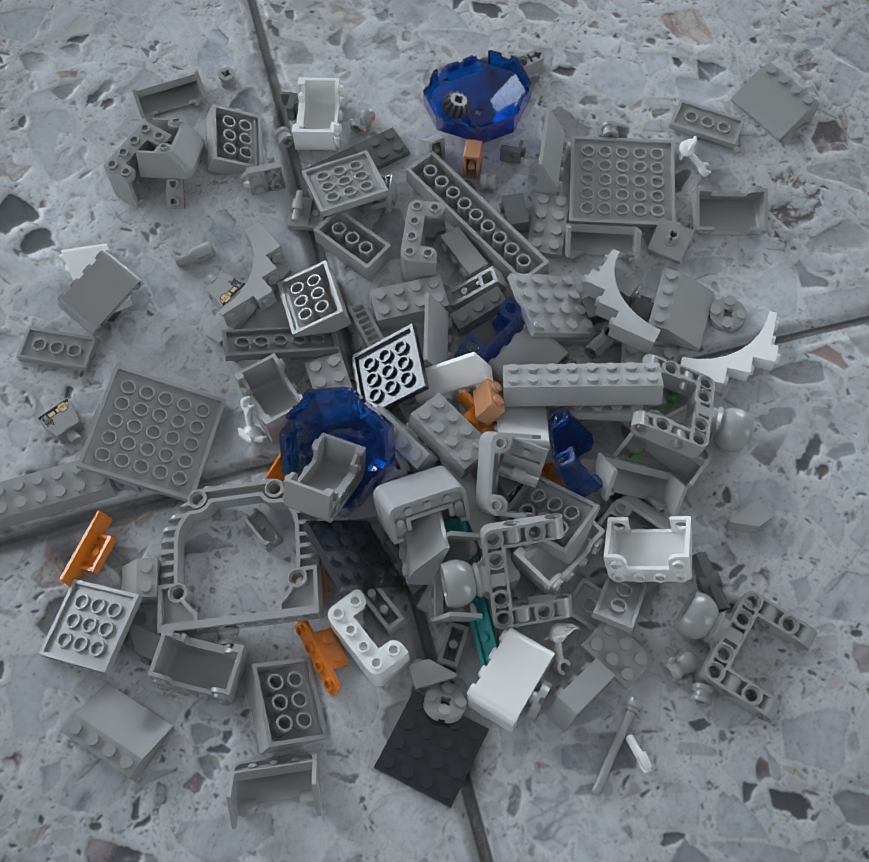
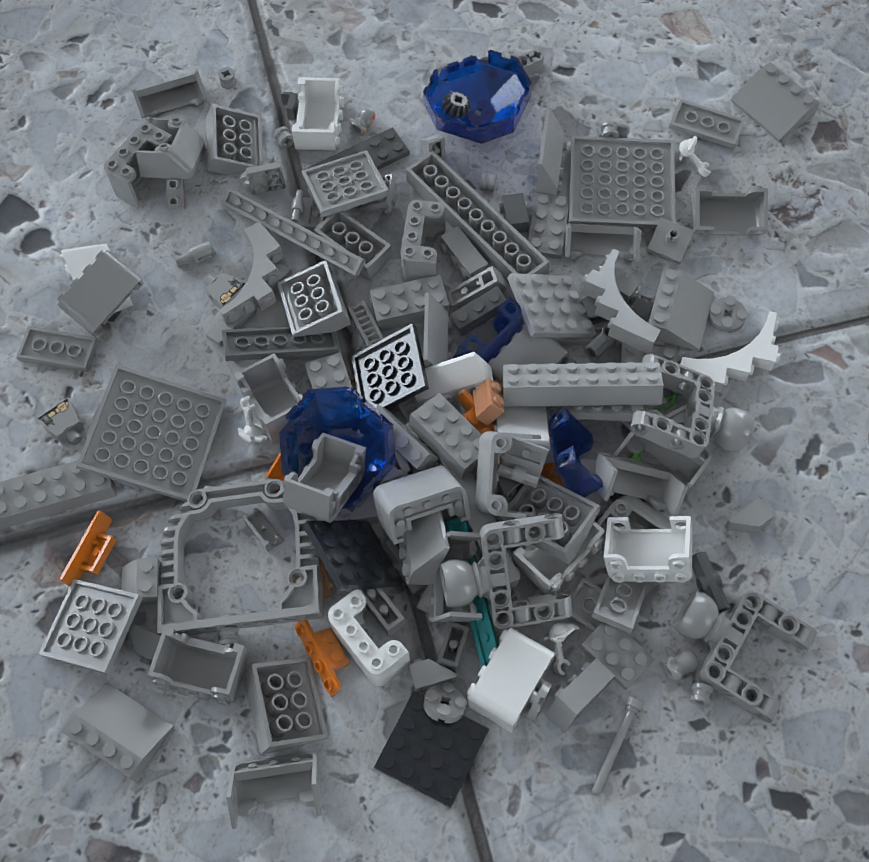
(294, 232): none -> light grey plate
(472, 159): nougat brick -> none
(512, 154): dark grey bracket -> none
(642, 758): white bar -> none

